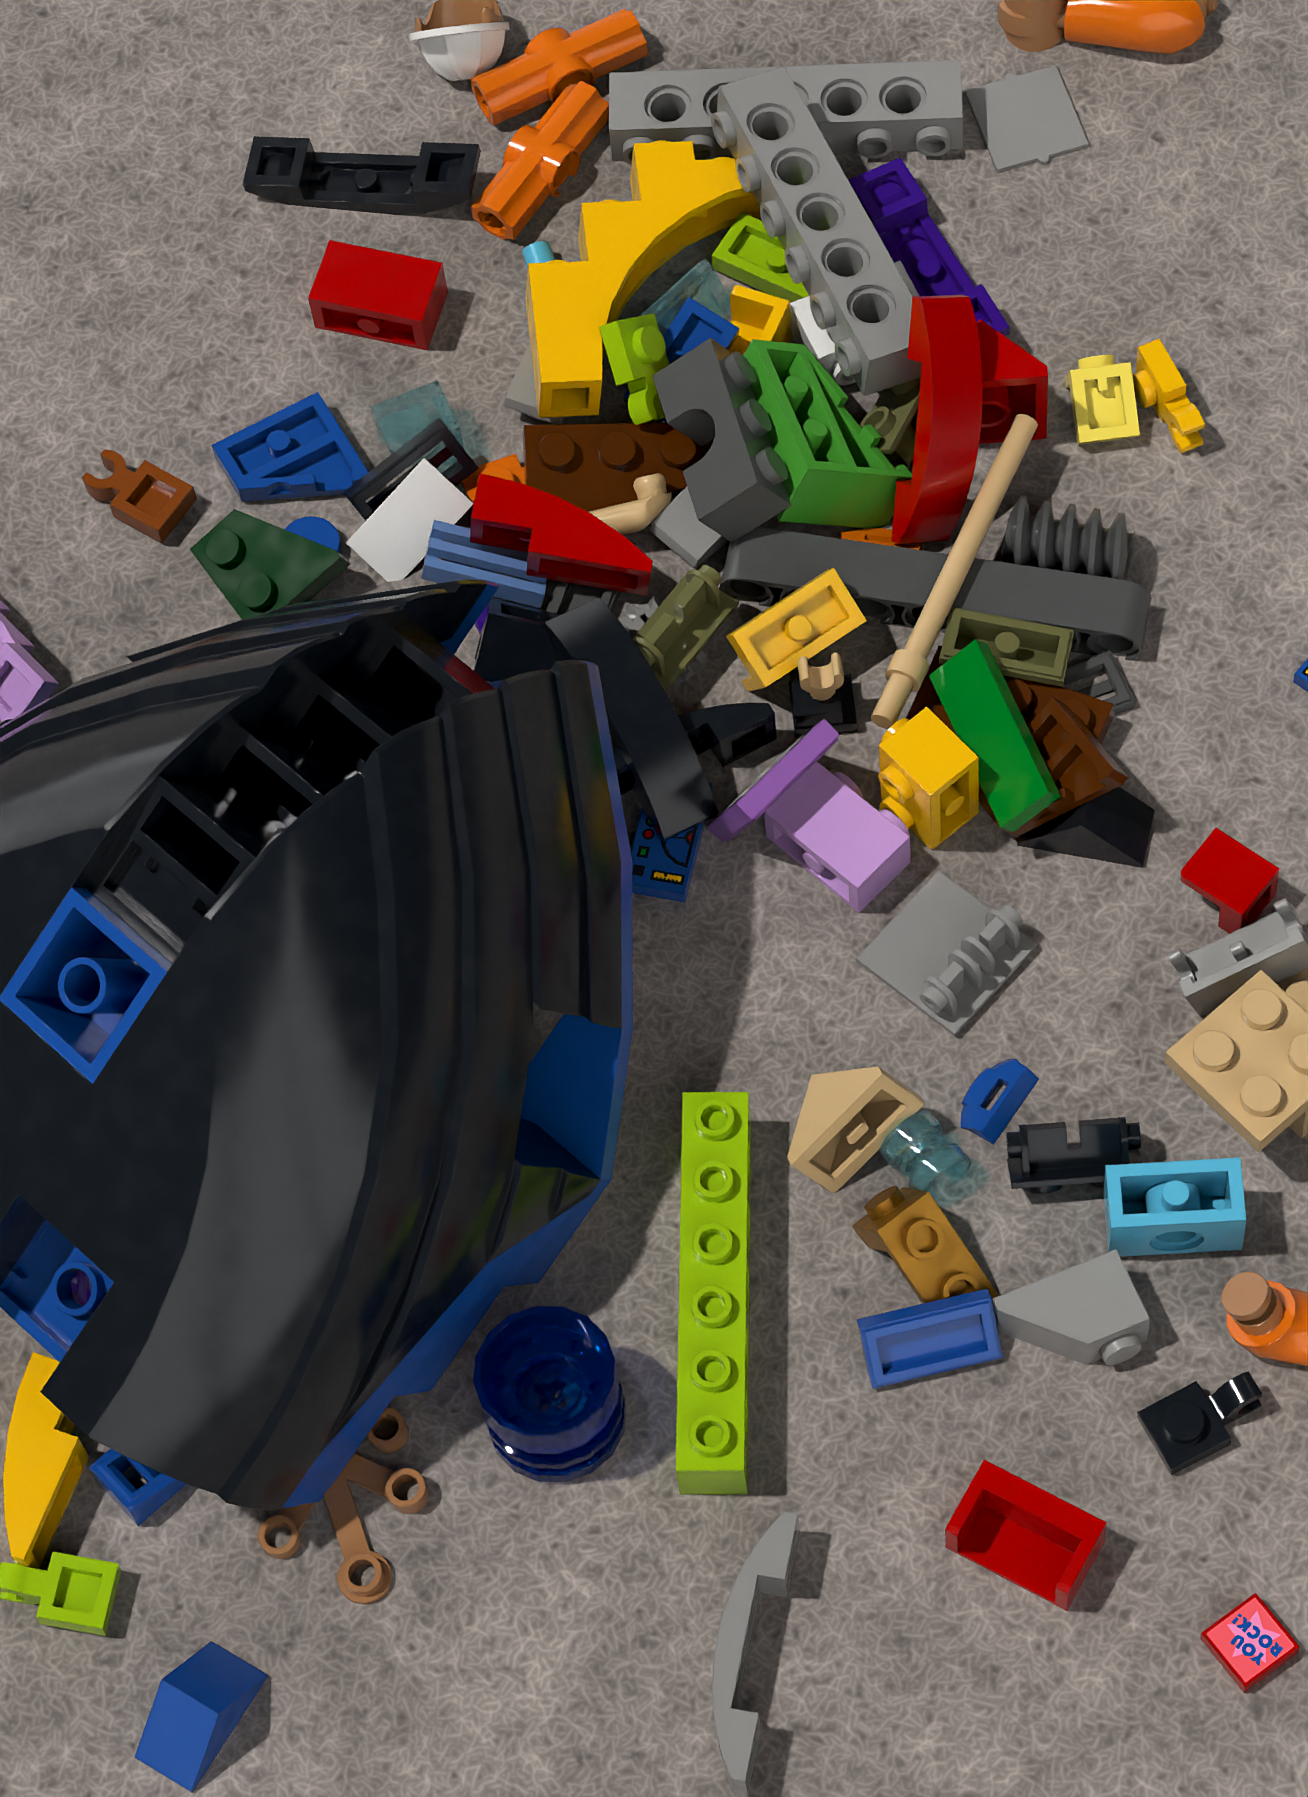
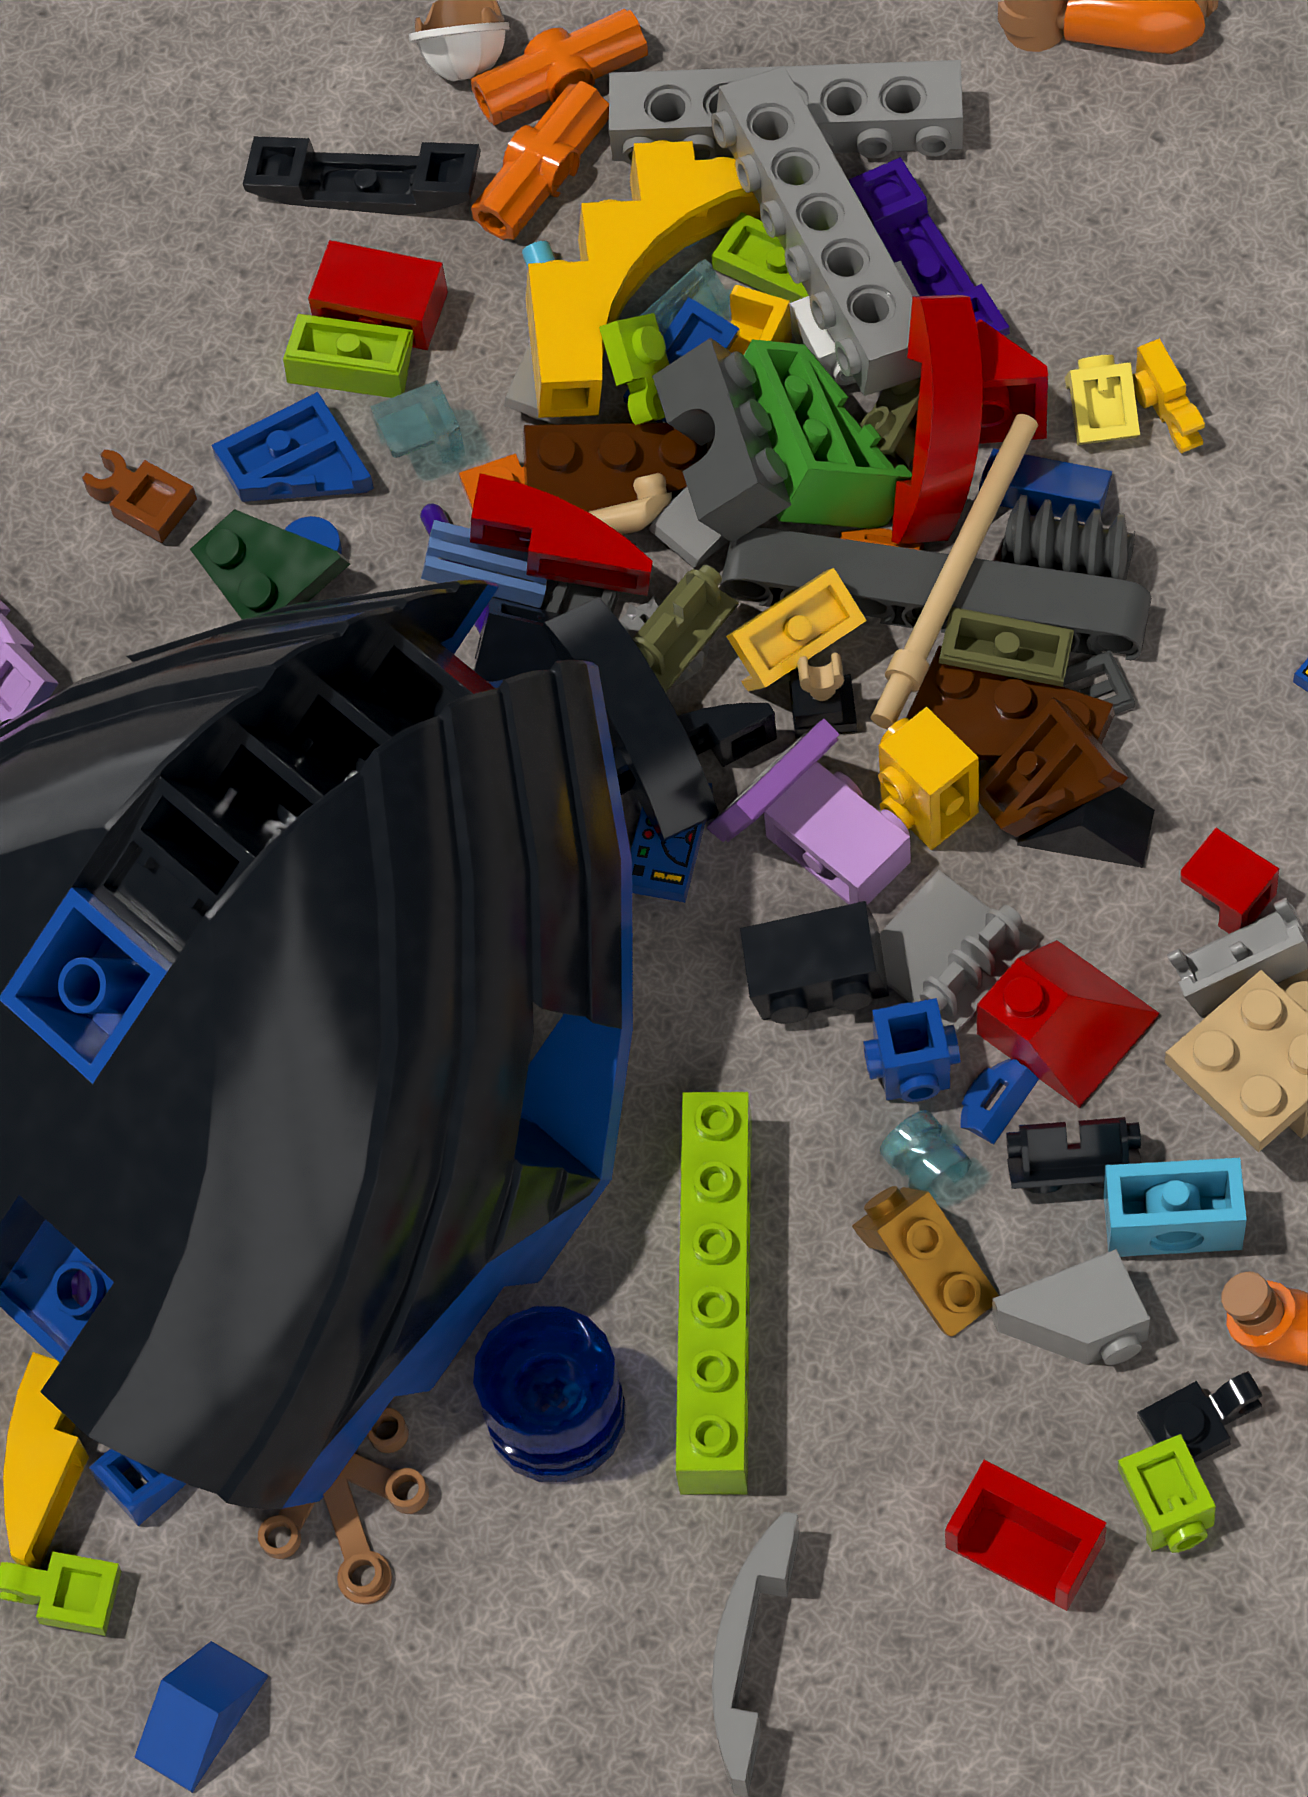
(348, 356): none -> lime slope
(400, 528): white sticker -> none
(406, 456): black tile -> none
(814, 963): none -> black brick
(847, 1121): tan slope -> none
(911, 1050): none -> blue brick
(929, 1338): blue tile -> none
(995, 730): green tile -> none
(1026, 118): light grey piece -> none
(1056, 481): none -> blue slope
(1062, 1019): none -> red slope
(1169, 1495): none -> lime bracket
(1249, 1642): tile -> none

